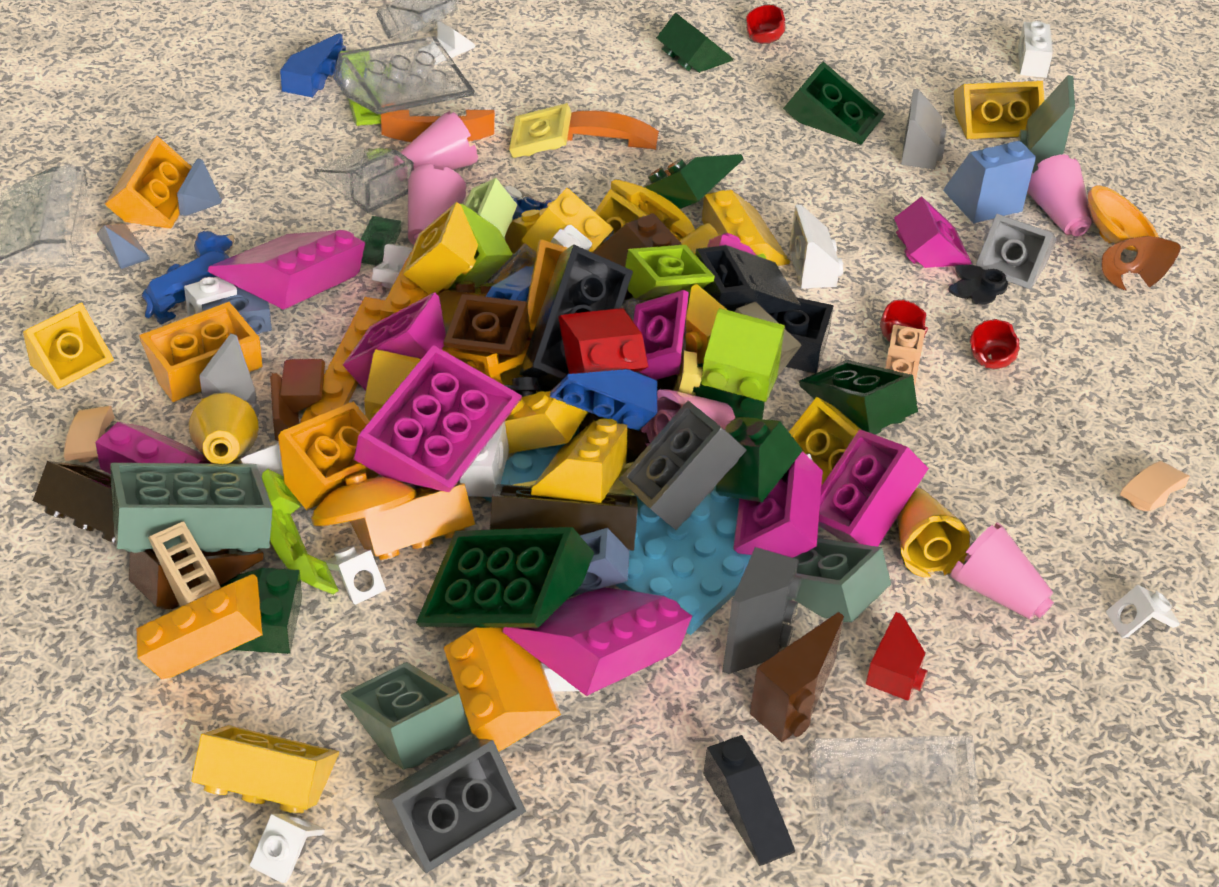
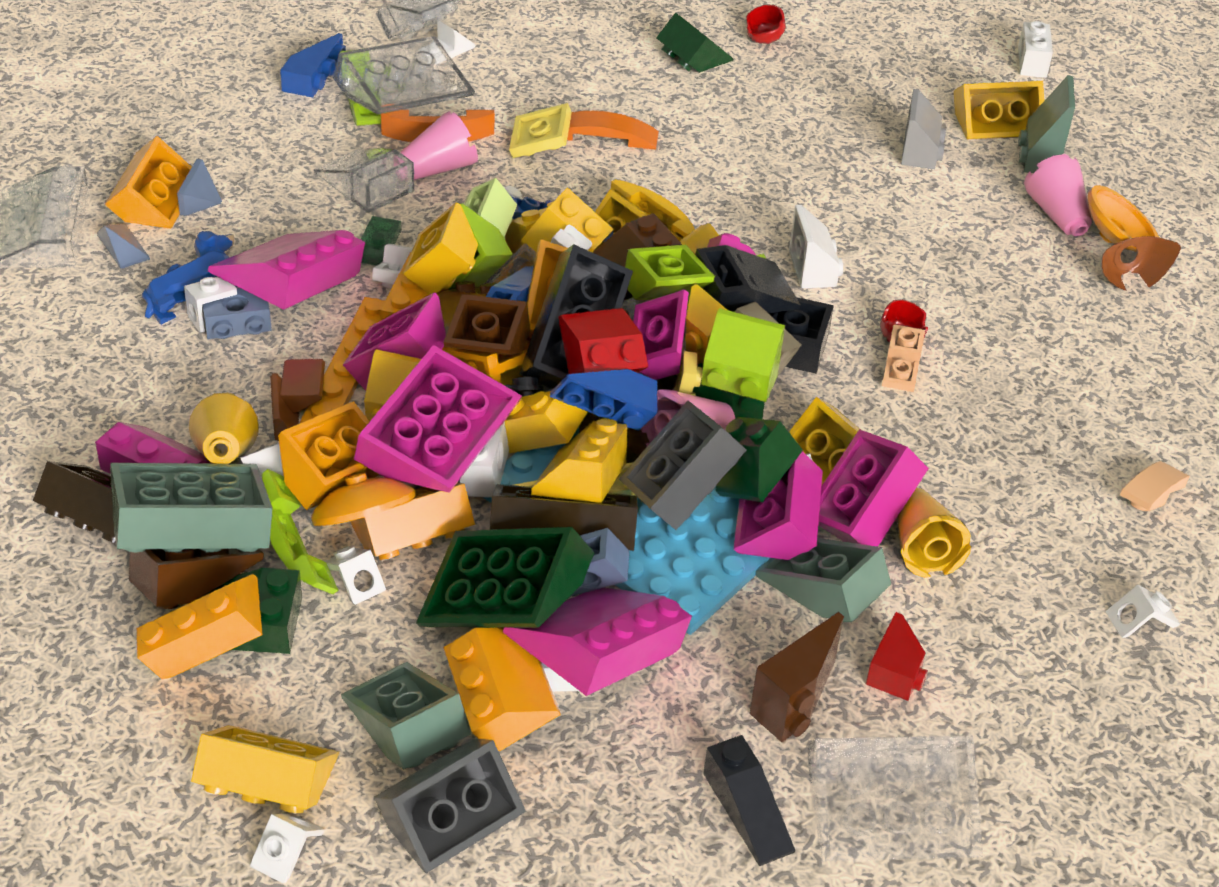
(66, 346): yellow slope -> none
(85, 431): light nougat slope -> none
(176, 580): tan slope -> none
(186, 347): light orange slope -> none
(229, 374): light grey slope -> none
(430, 195): bright pink cone -> none
(691, 180): dark green slope -> none
(736, 216): yellow slope -> none
(762, 610): dark grey slope -> none
(834, 106): dark green slope -> none
(865, 393): dark green slope -> none
(930, 237): dark pink slope -> none
(979, 284): black plate -> none
(992, 181): medium blue slope -> none
(997, 339): red hair -> none
(1004, 574): bright pink cone -> none
(1016, 250): light grey slope -> none

